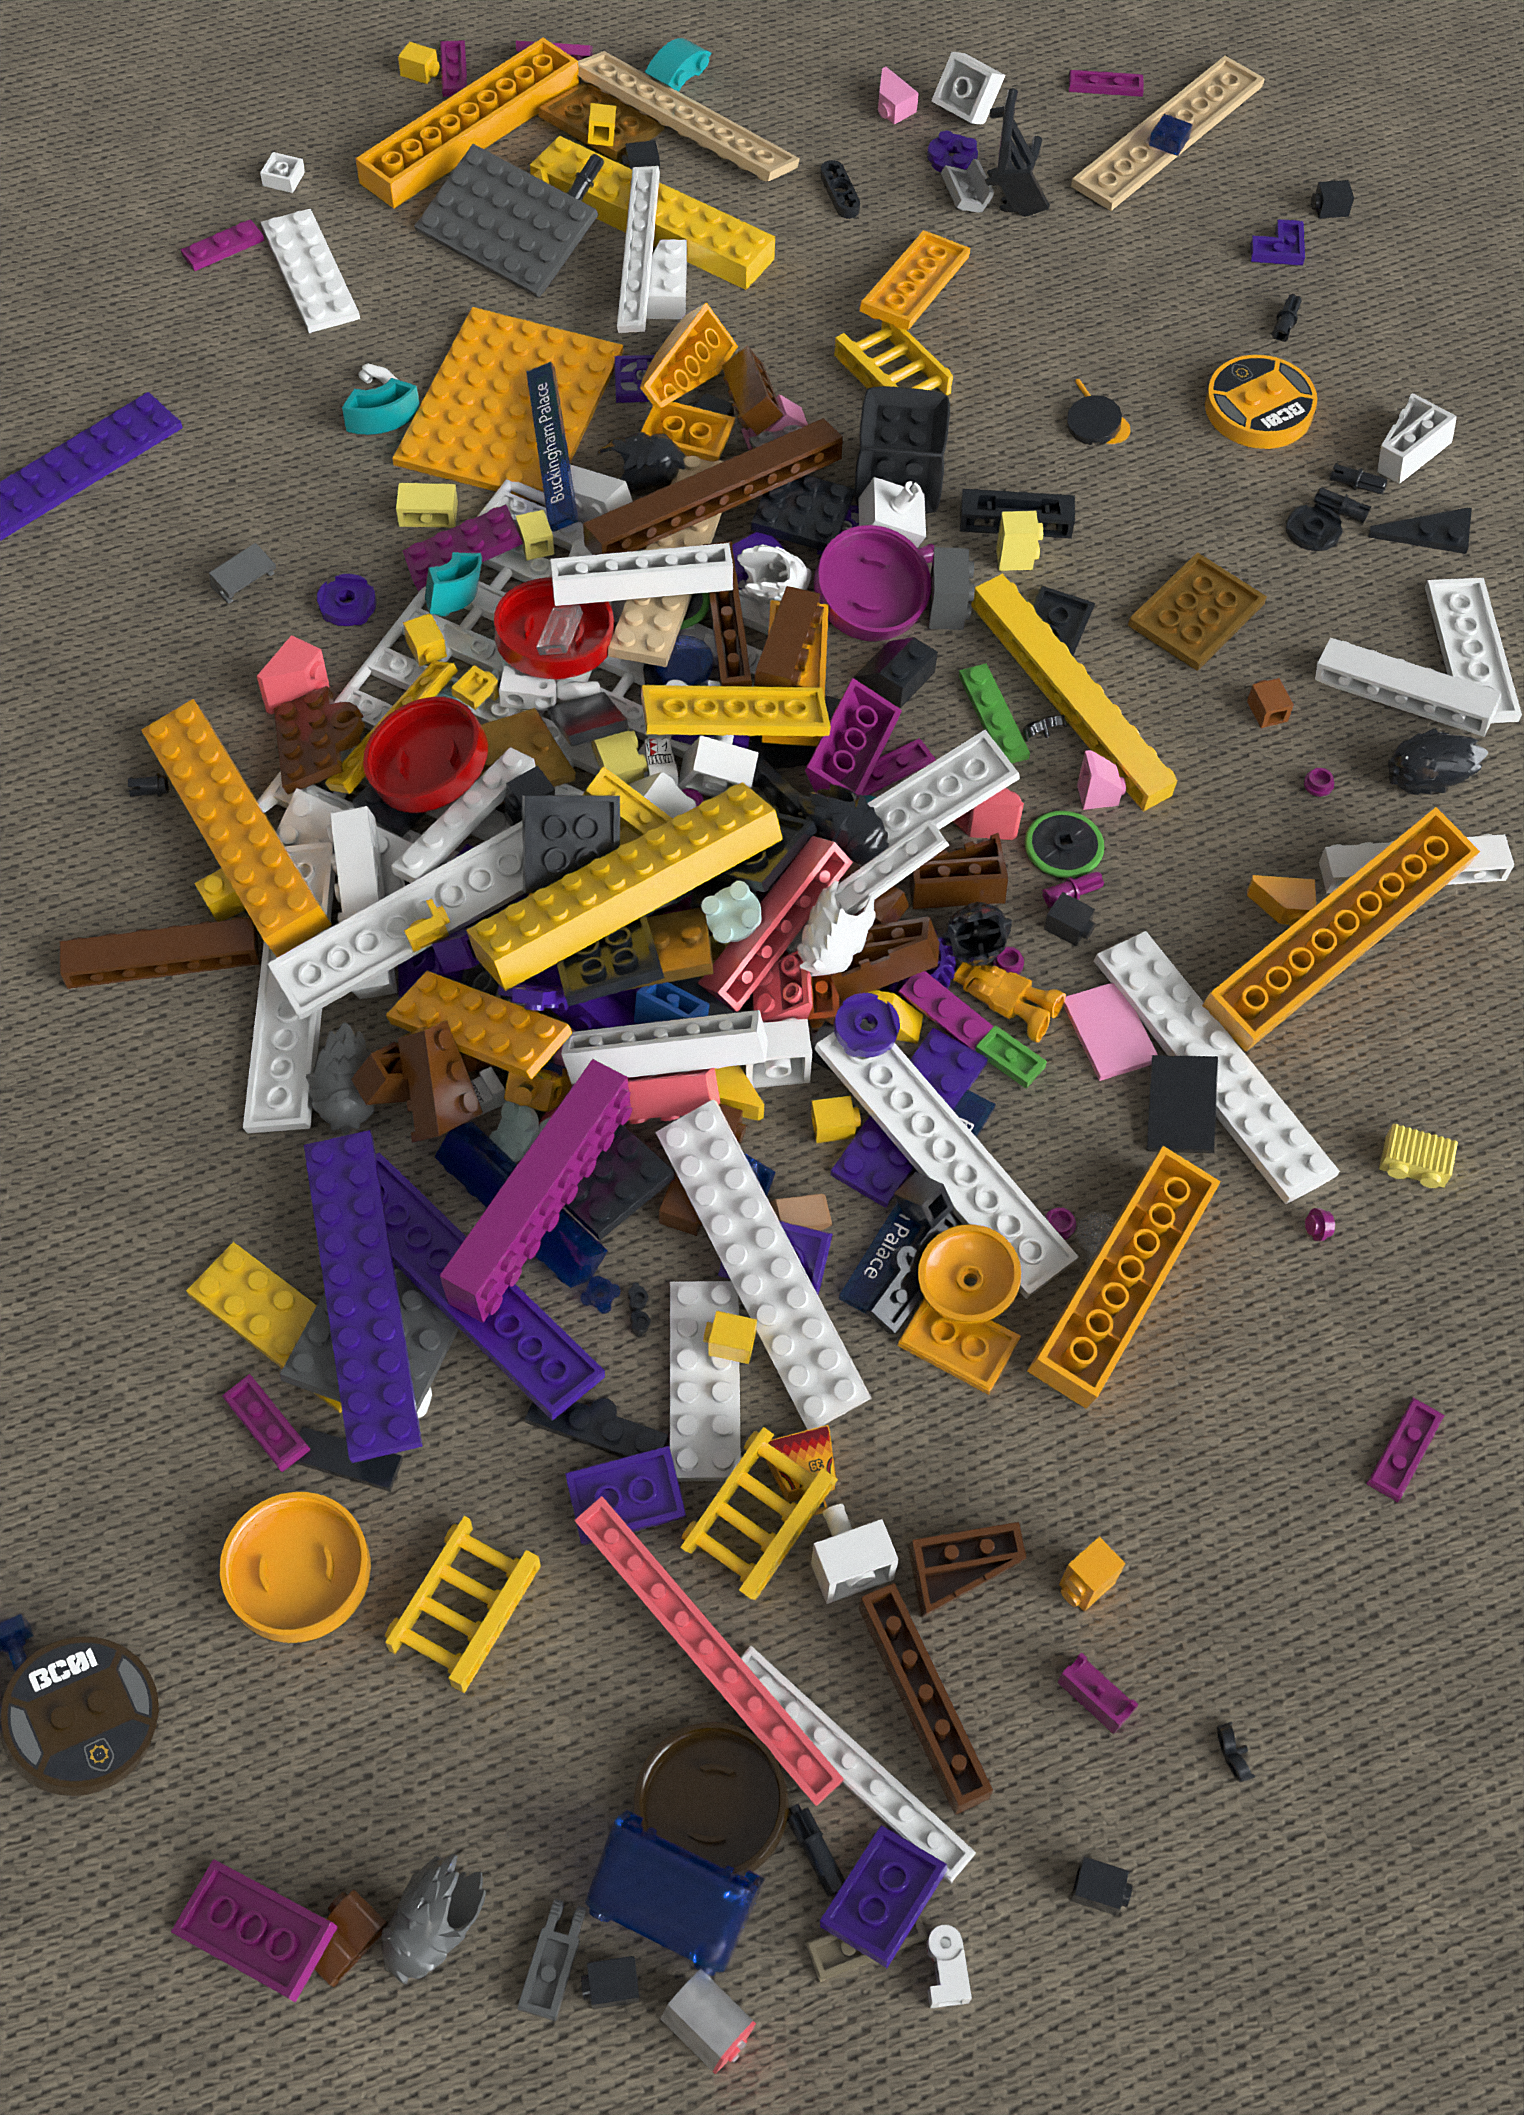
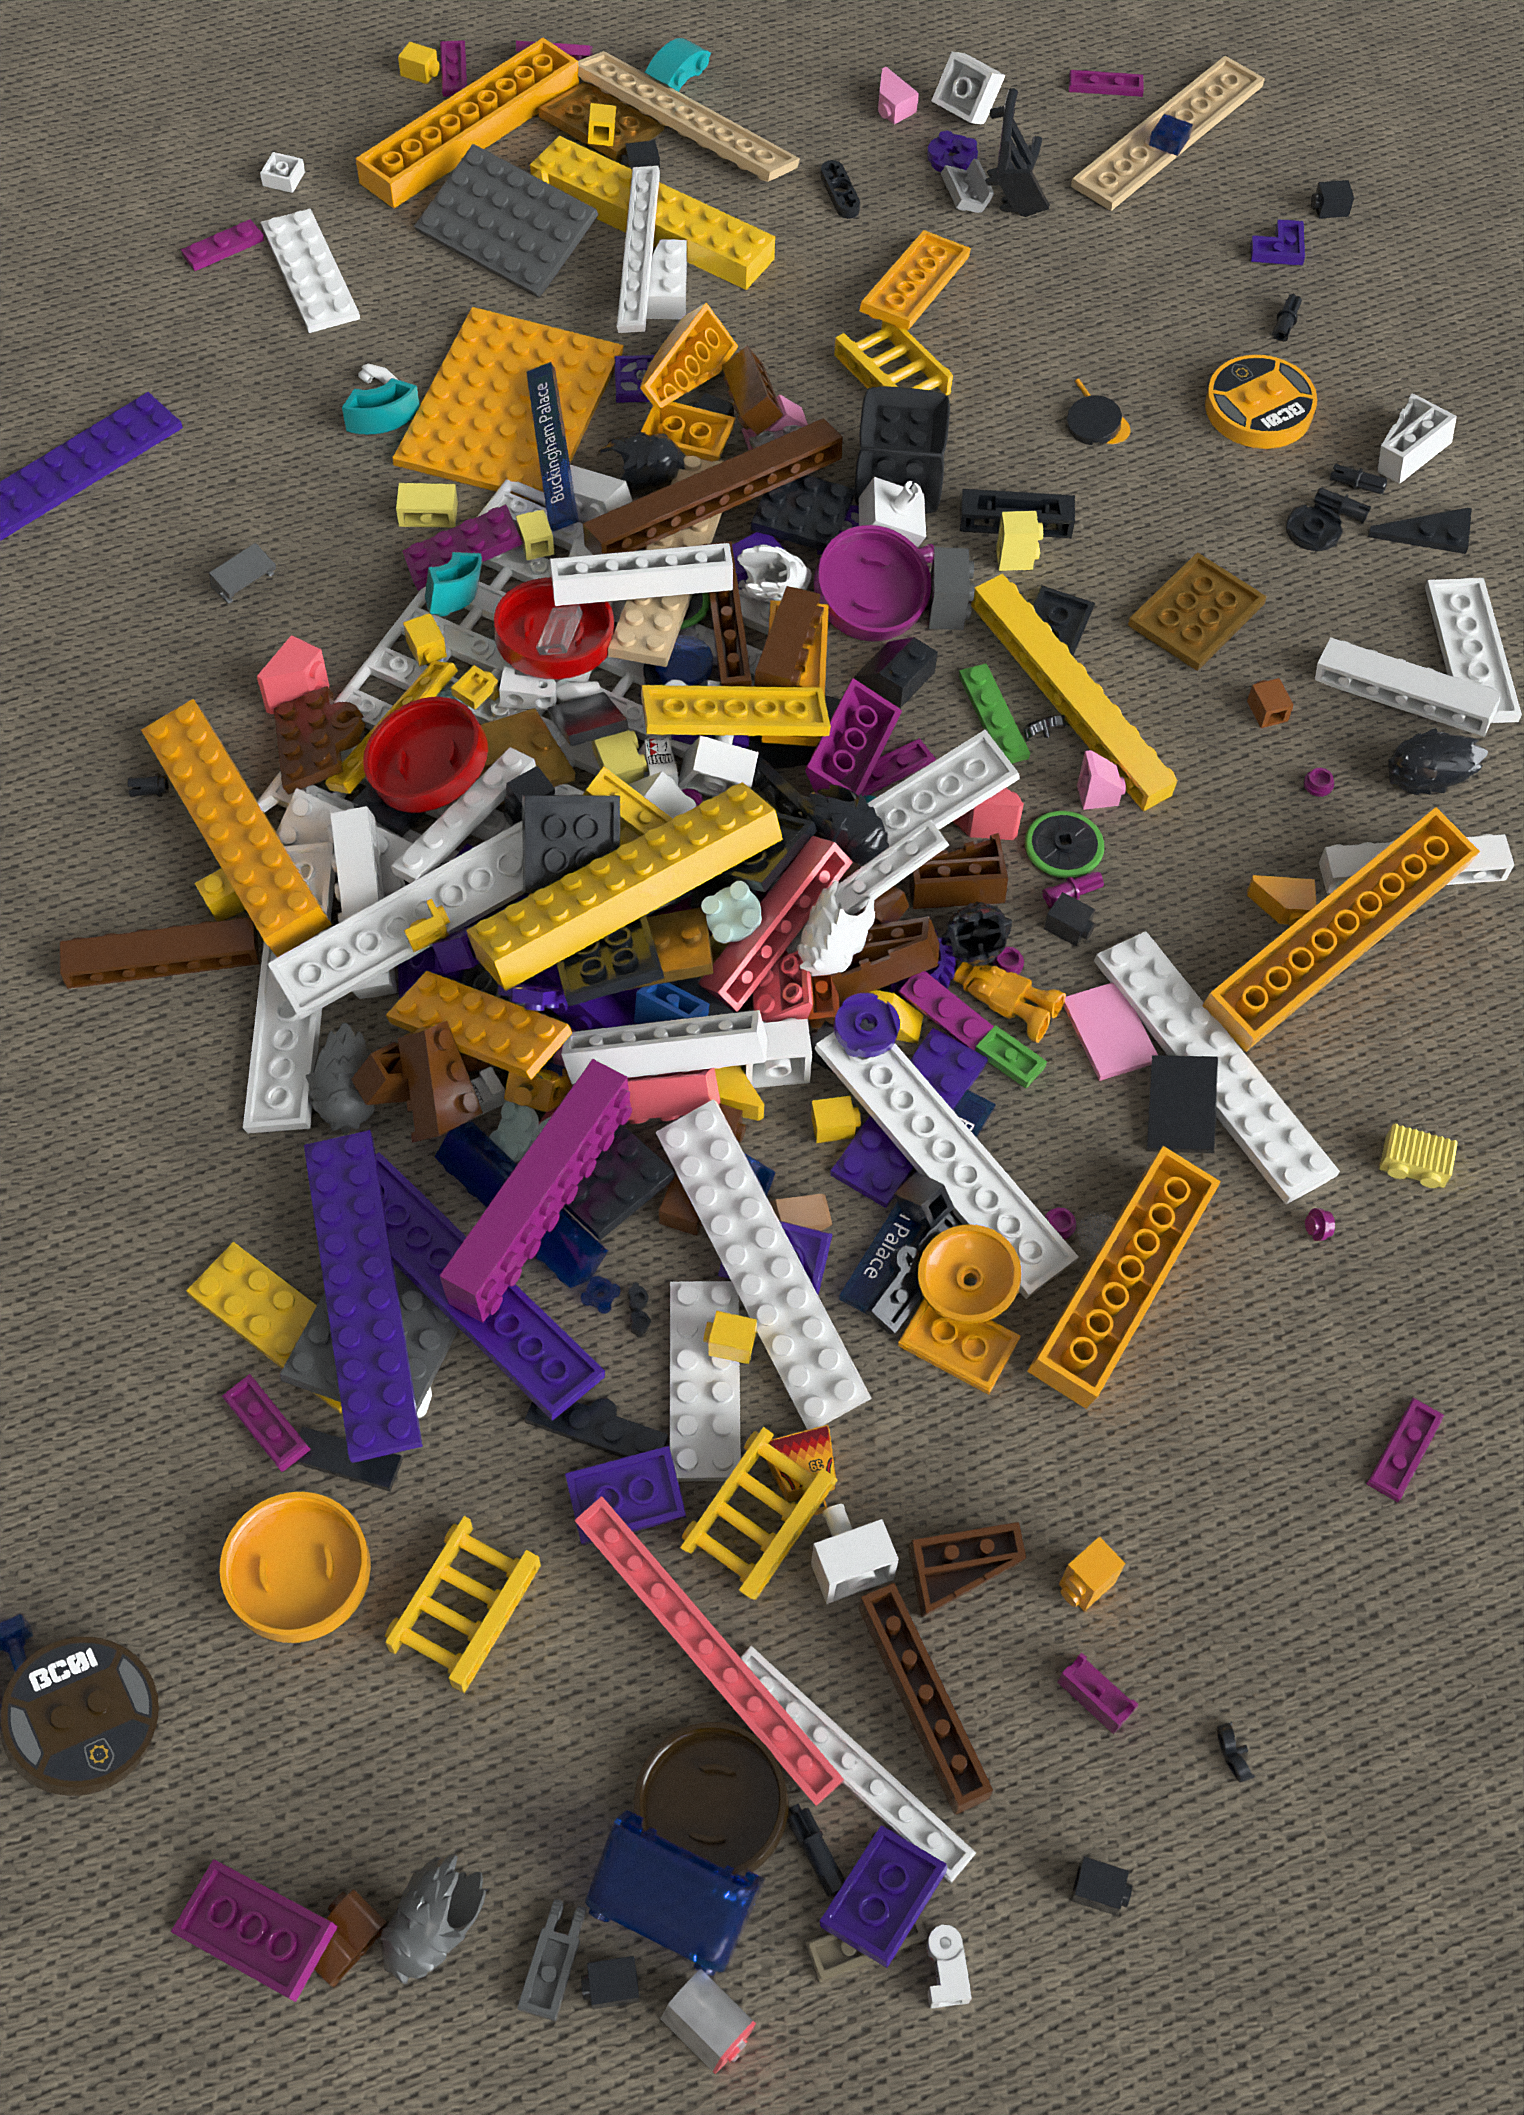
(350, 613): dark purple plate -> none
(585, 178): black axle -> none

